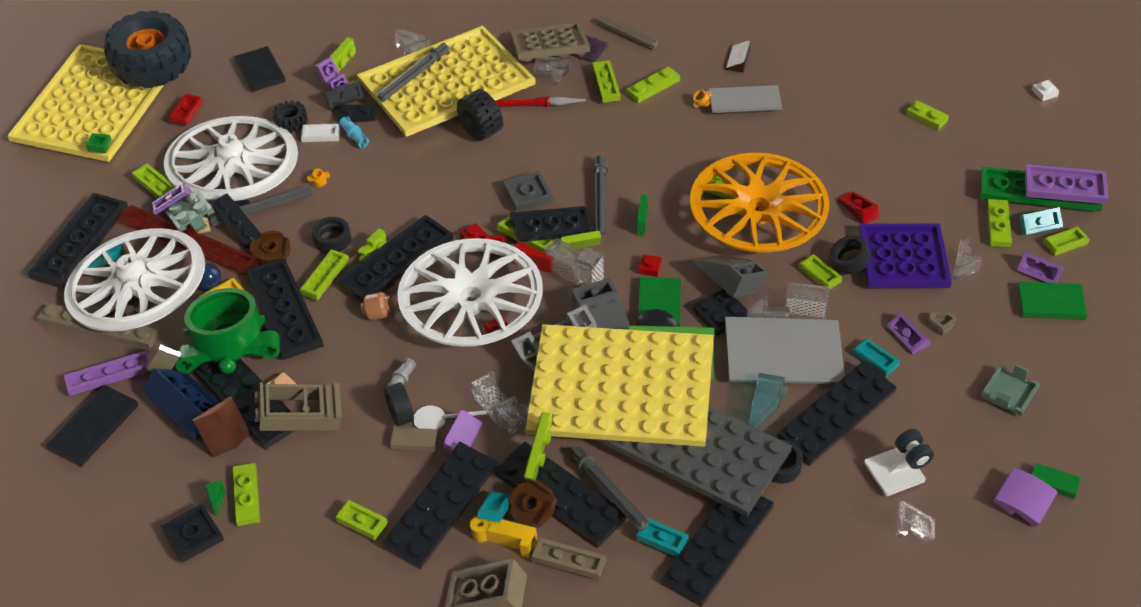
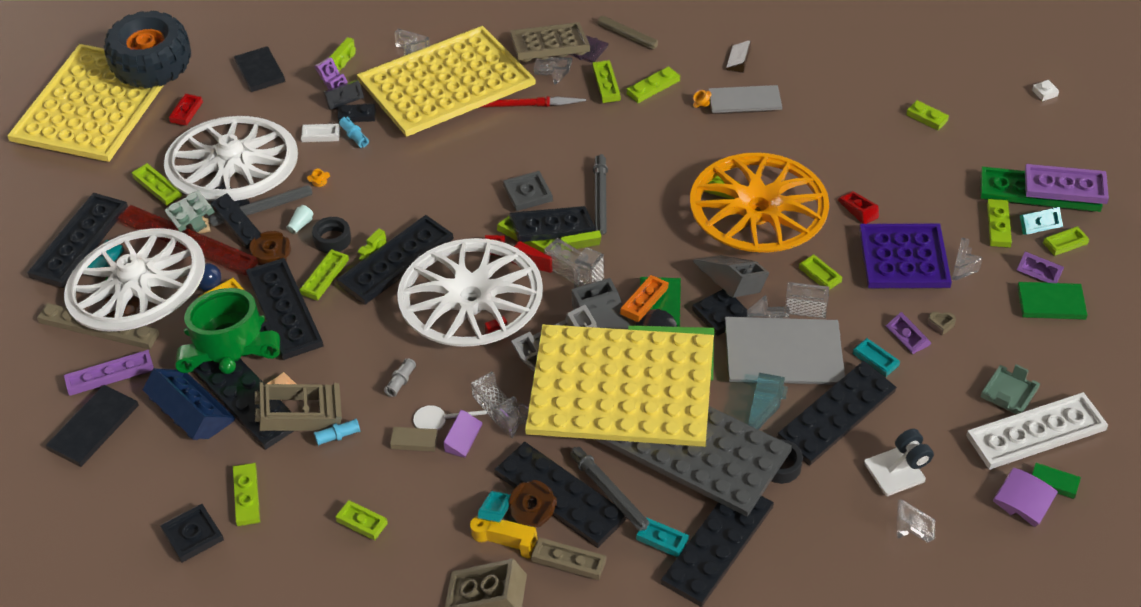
(98, 143): green plate -> none
(162, 358): dark tan slope -> none
(170, 198): medium lavender slope -> none
(216, 495): green slope -> none
(222, 427): copper slope -> none
(283, 112): black tyre -> none
(300, 218): none -> light aqua cone
(337, 432): none -> medium azure pin
(376, 306): nougat head -> none
(399, 404): black tyre -> none
(433, 56): dark grey axle -> none
(439, 505): black plate -> none
(473, 231): red plate -> none
(479, 114): black tyre -> none
(542, 438): lime plate -> none
(642, 215): green tile -> none
(644, 298): none -> orange plate
(650, 265): red plate -> none
(856, 264): black tyre -> none
(1036, 430): none -> white plate

